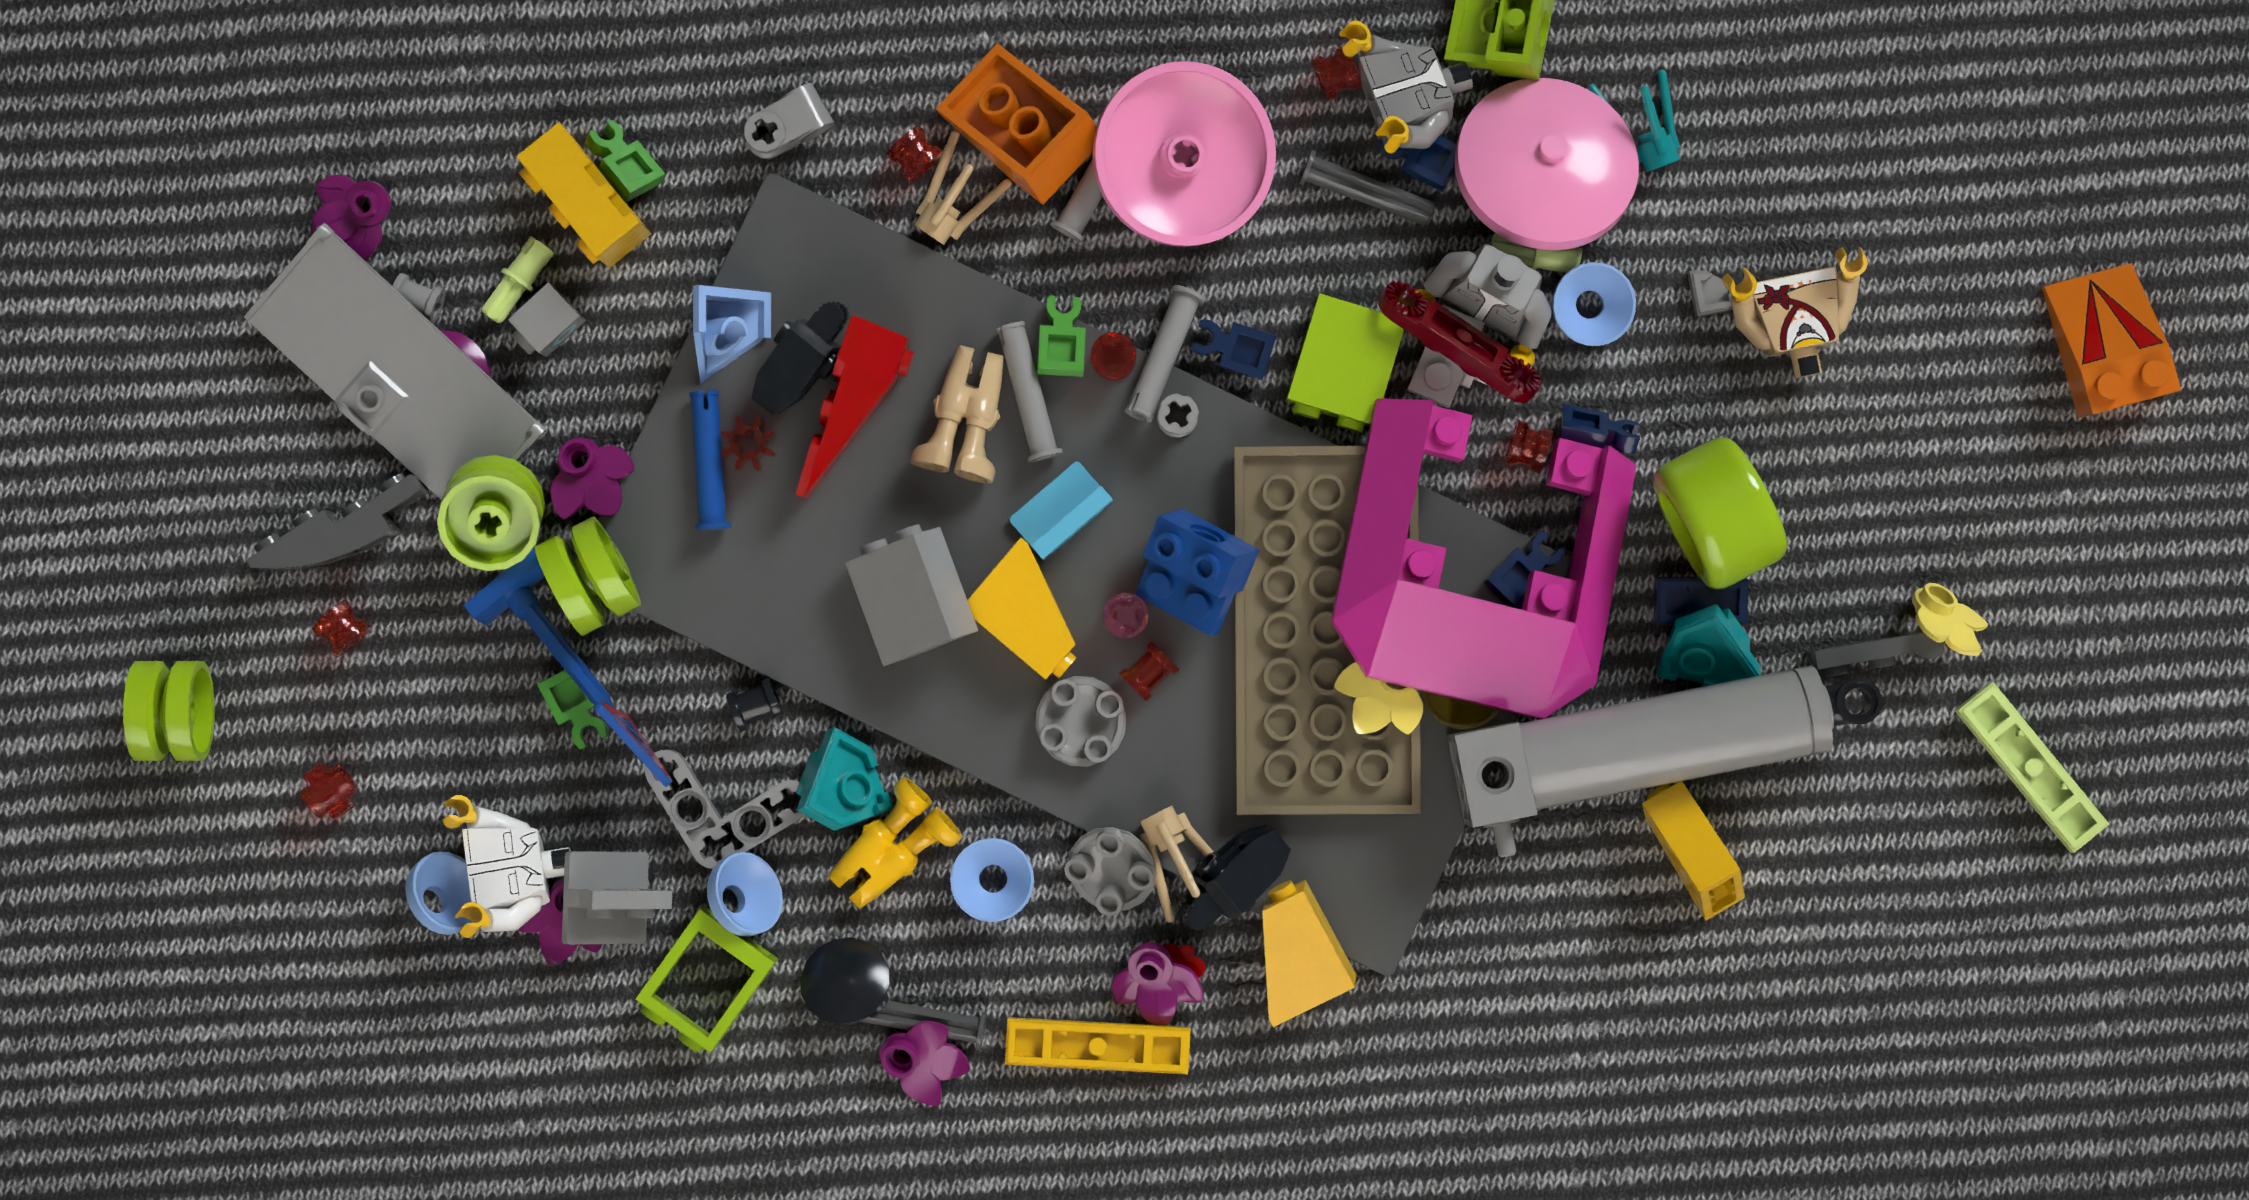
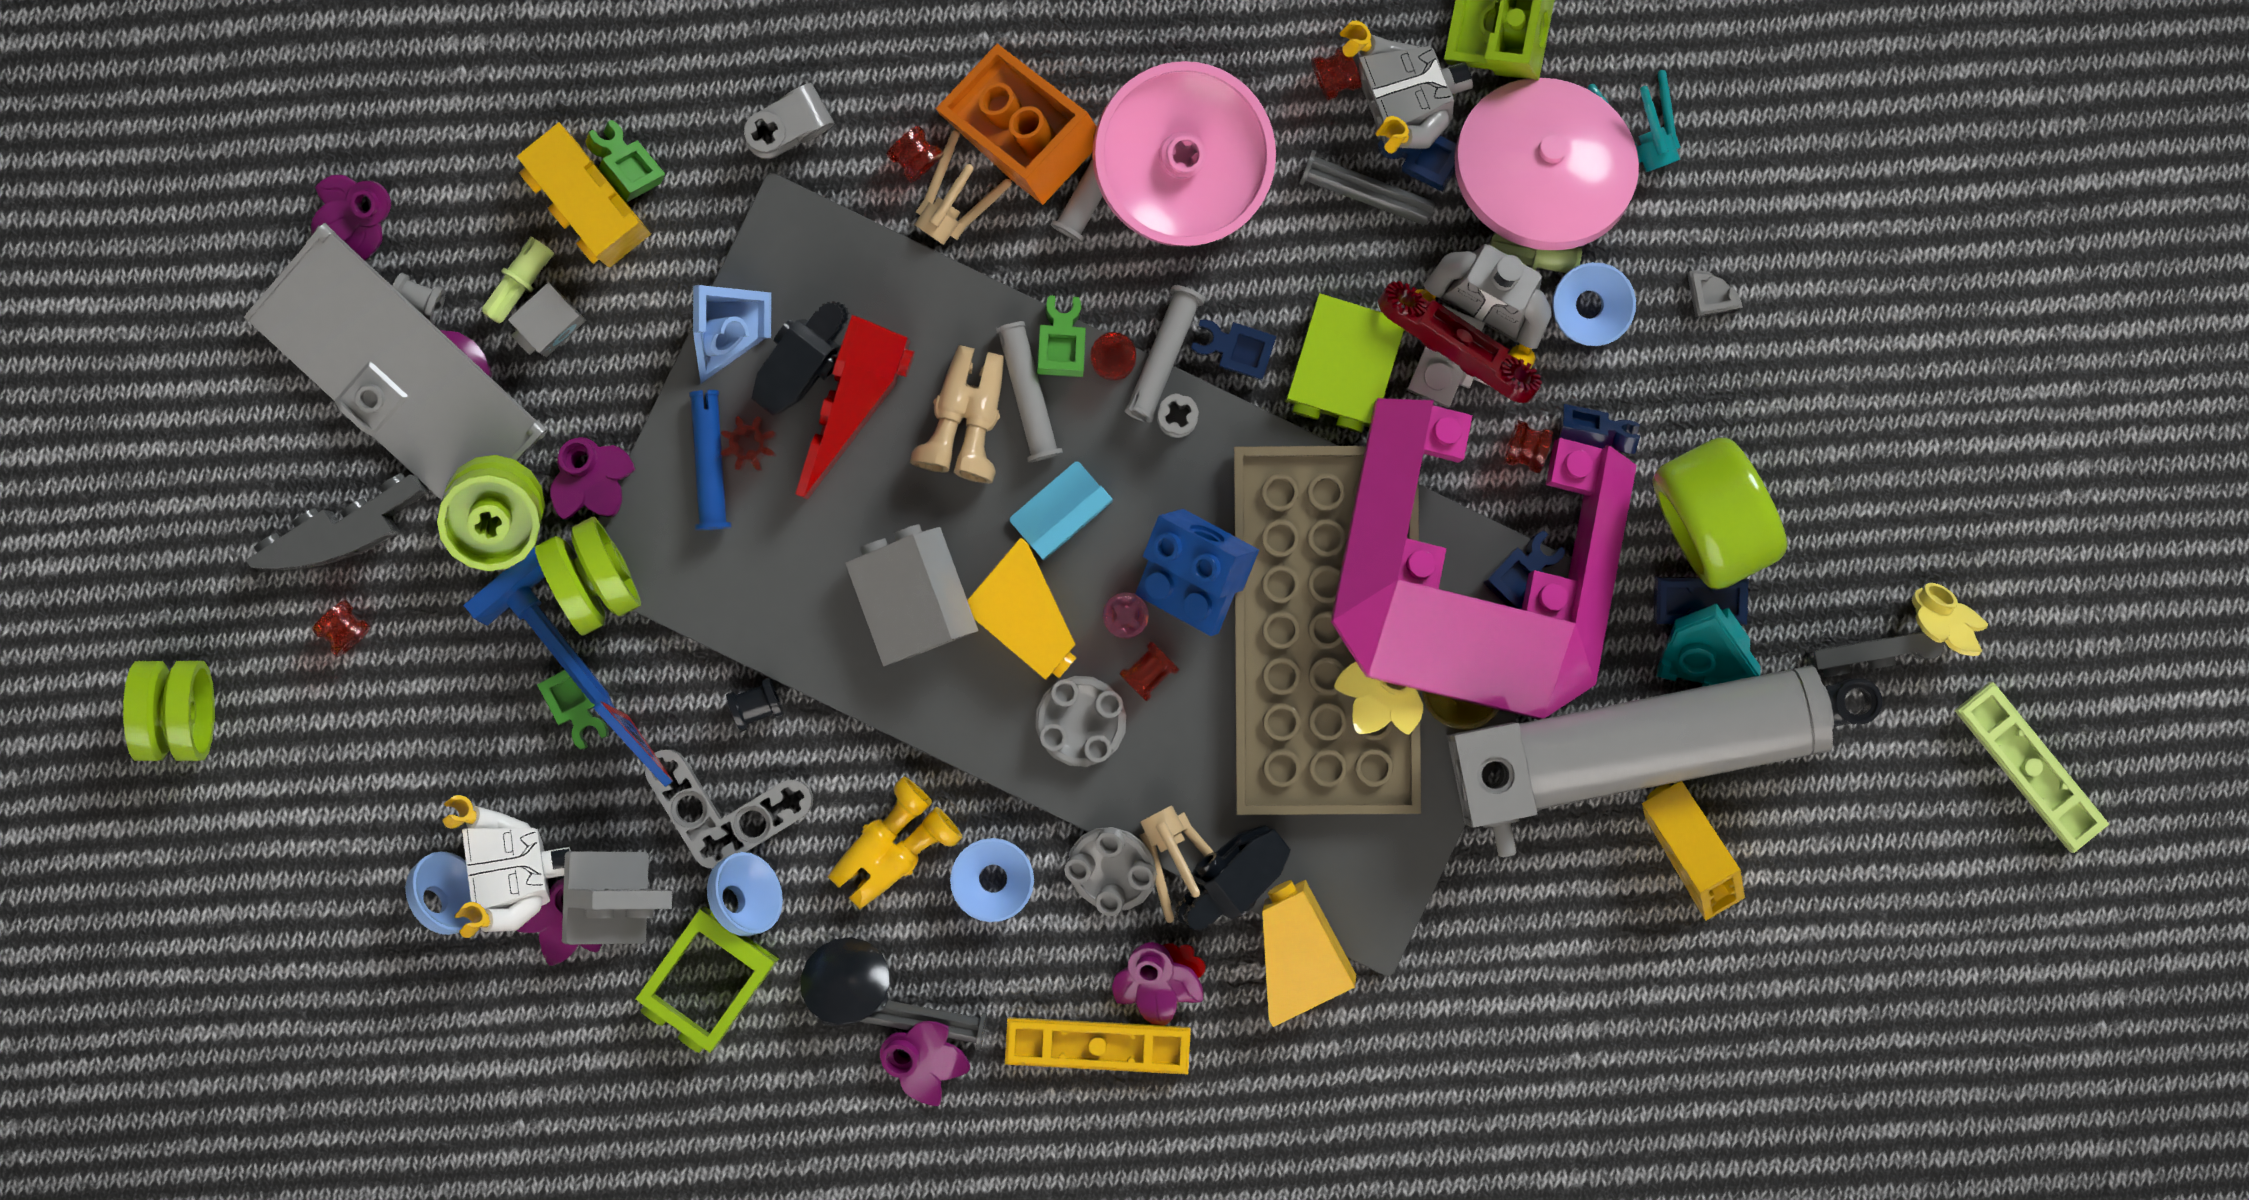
(328, 791): clear red gear -> none
(842, 783): teal plate -> none
(1797, 310): torso -> none
(2109, 341): orange slope -> none

